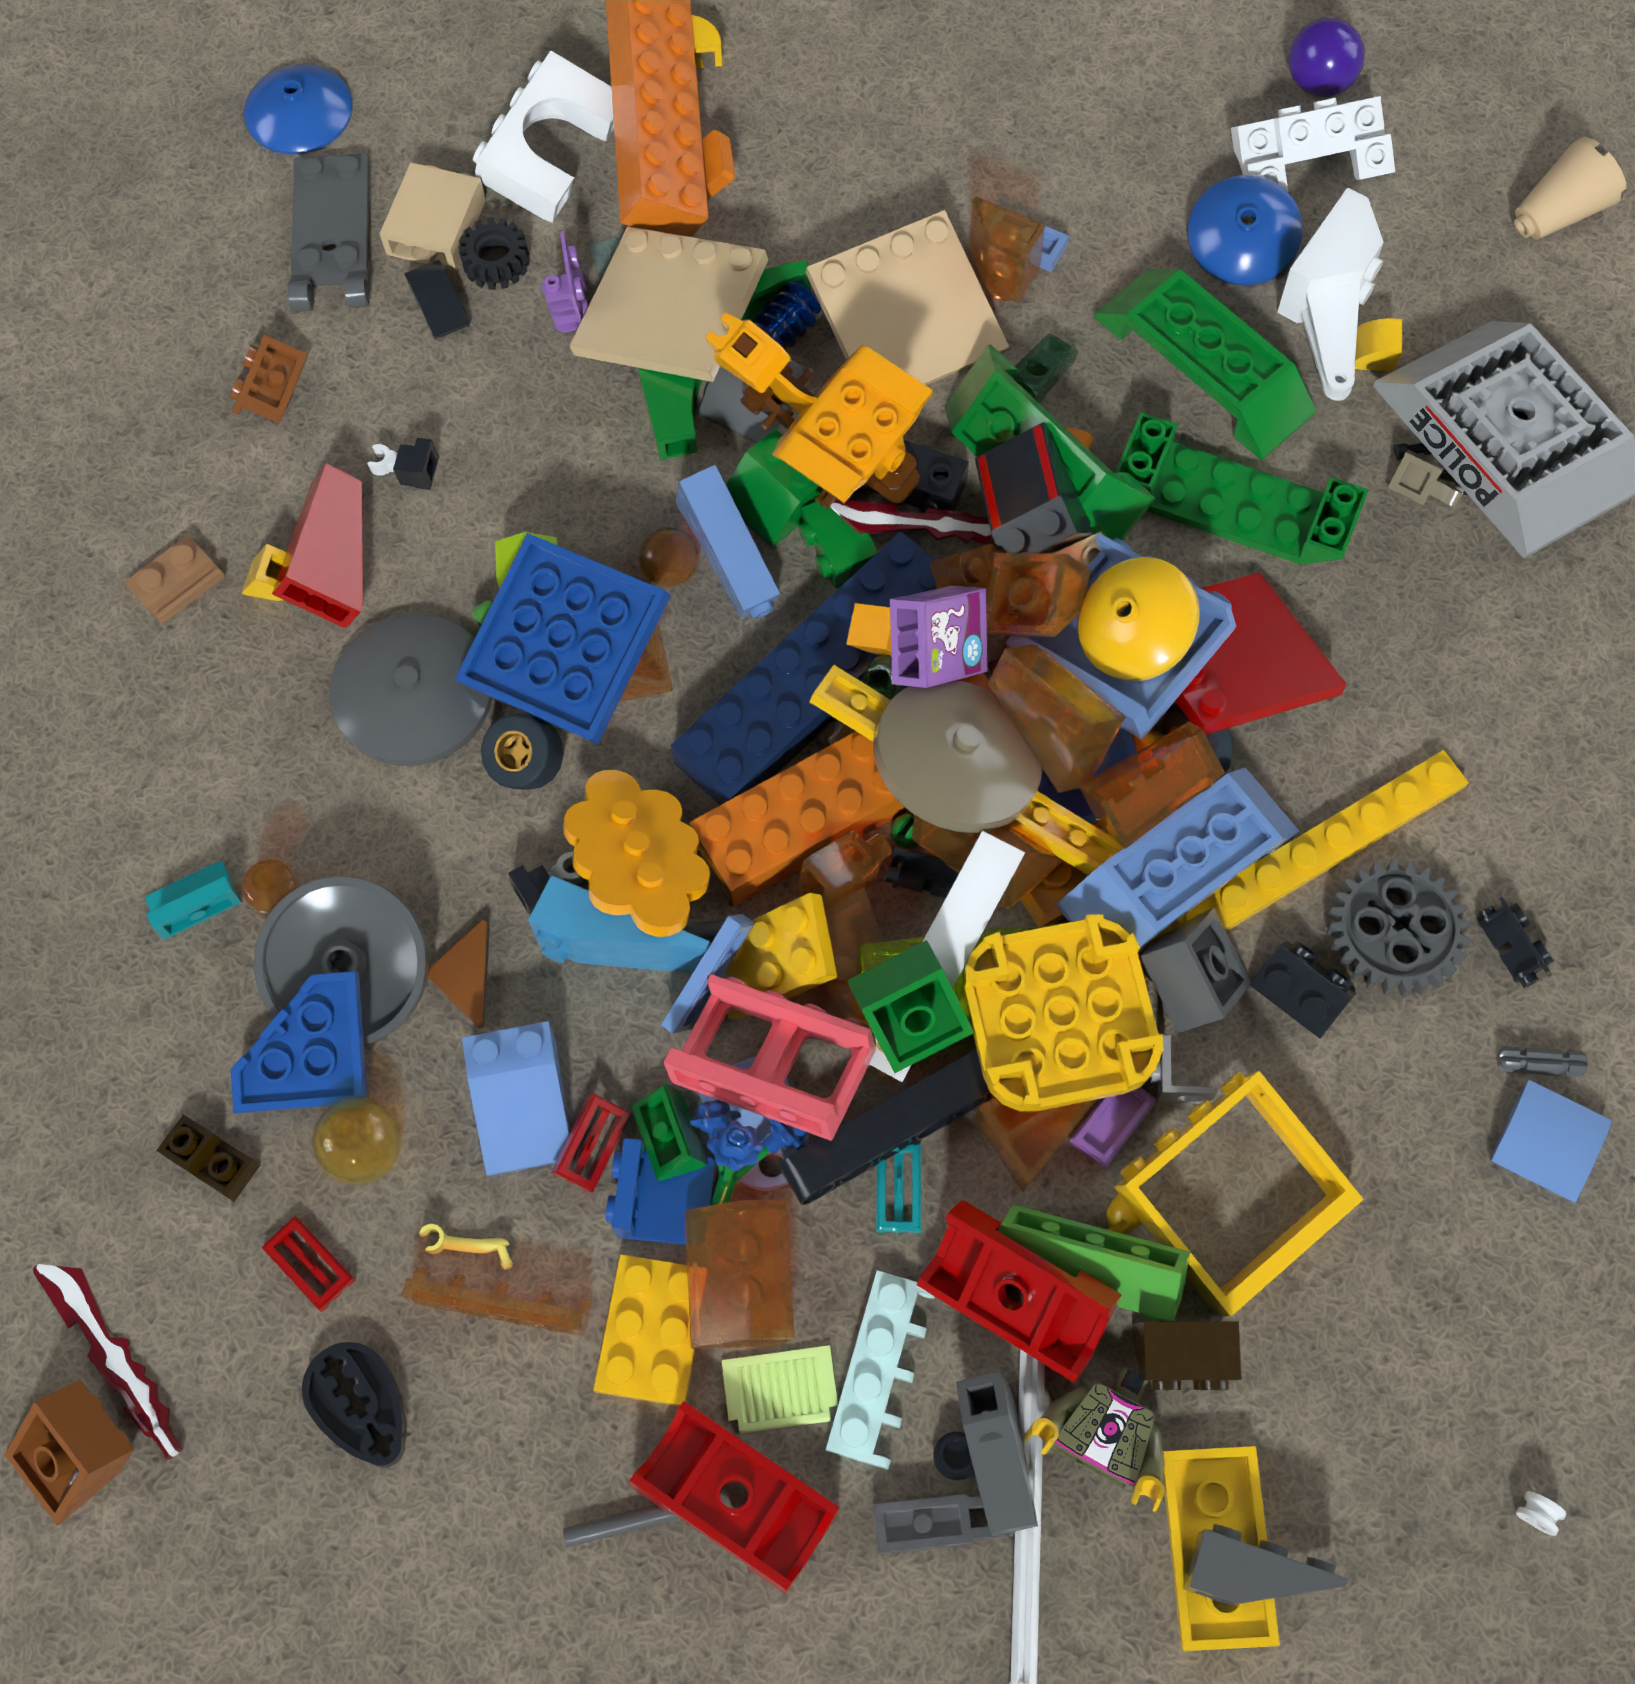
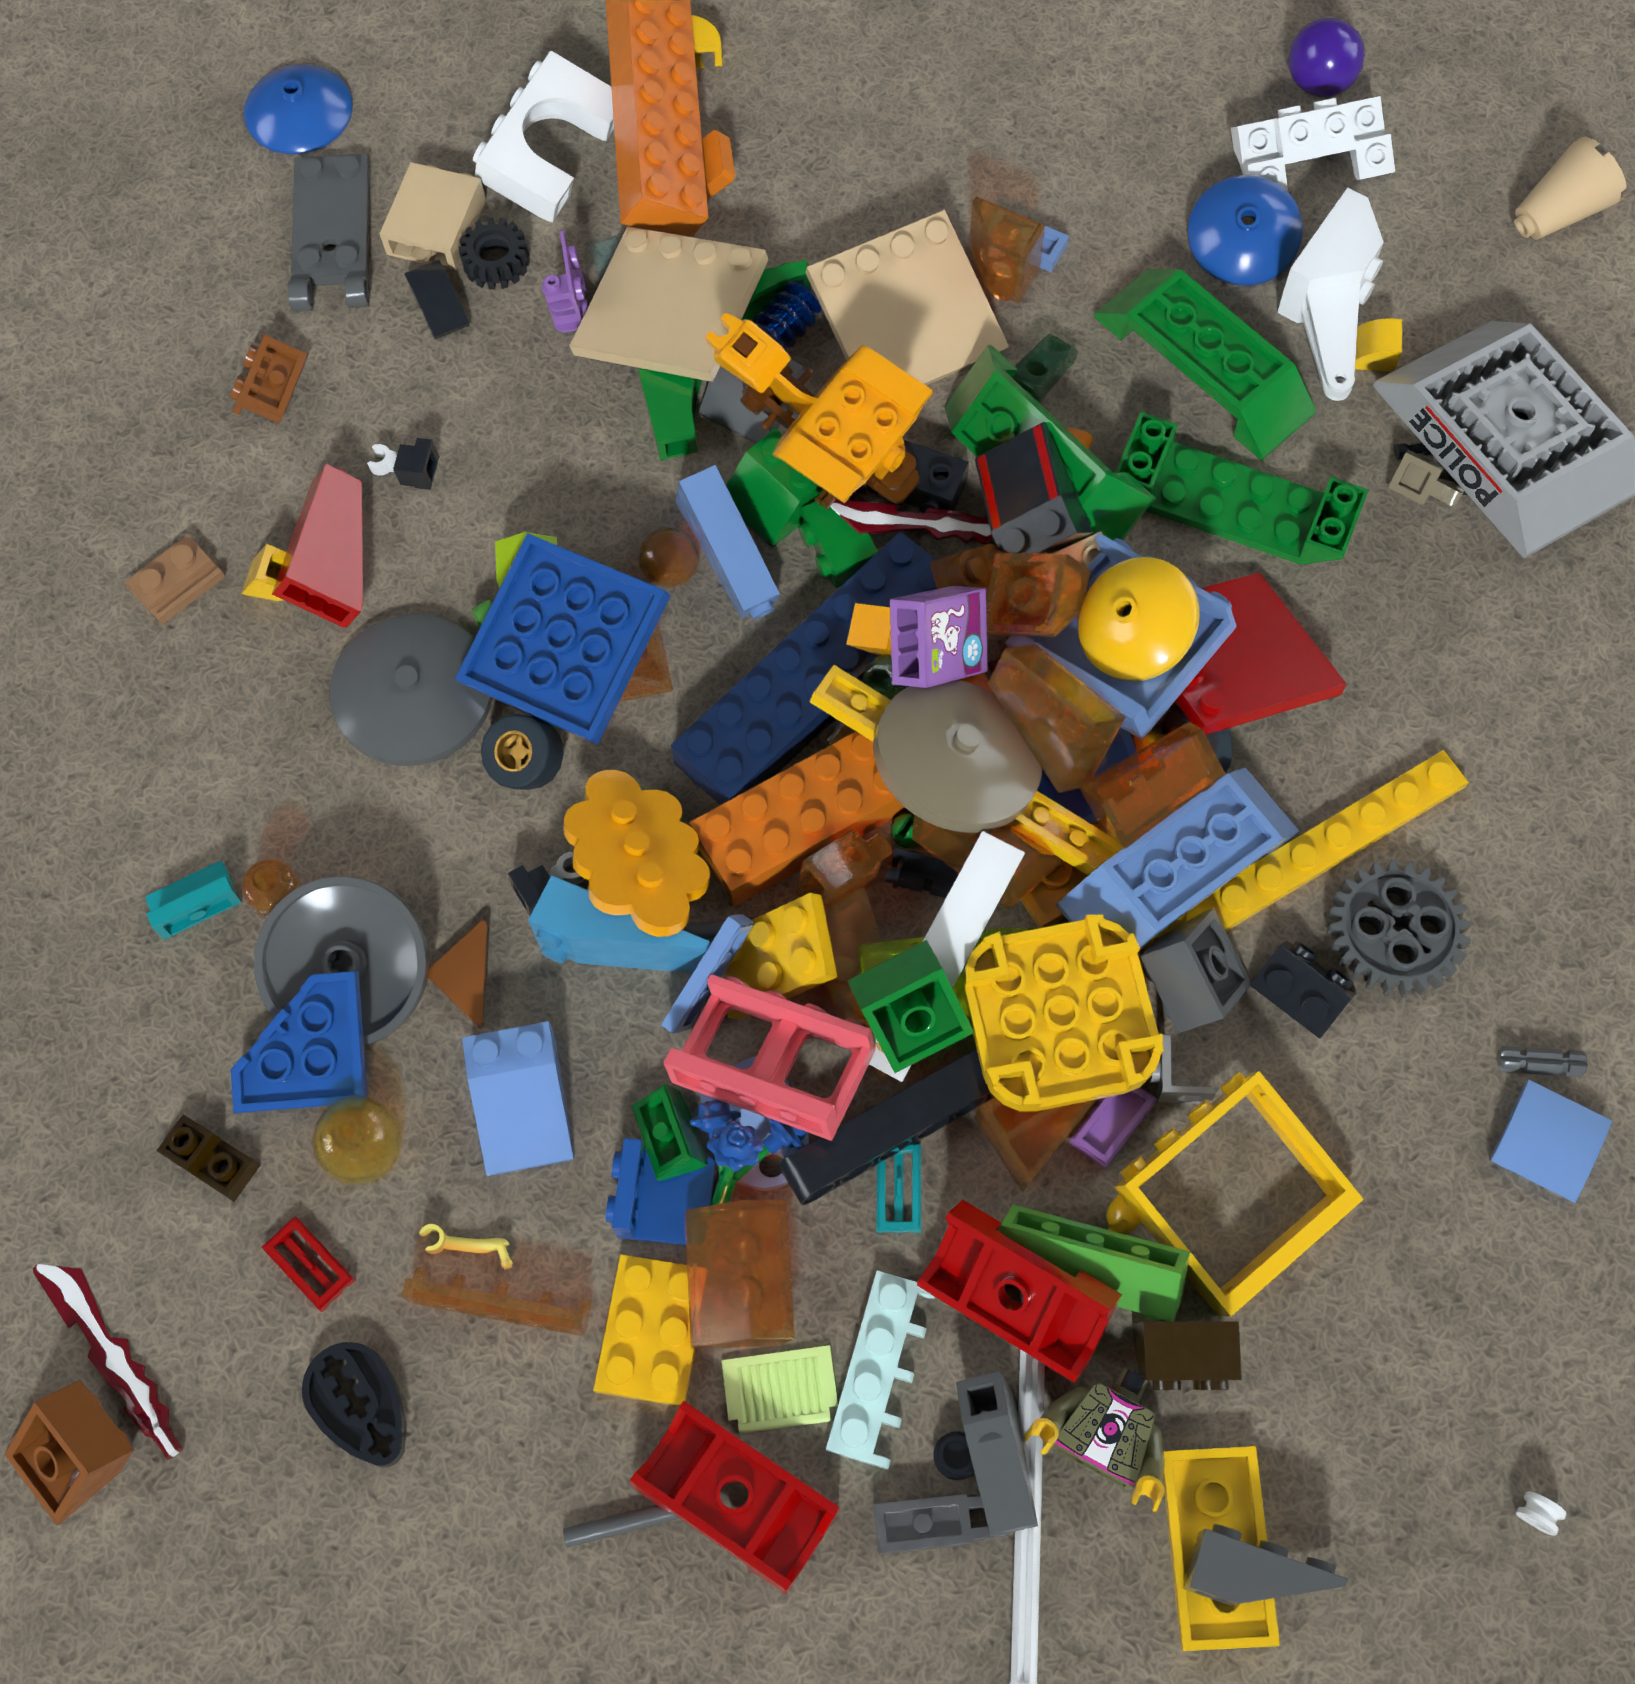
(573, 1176): red tile -> none
(1526, 957): black hinge -> none

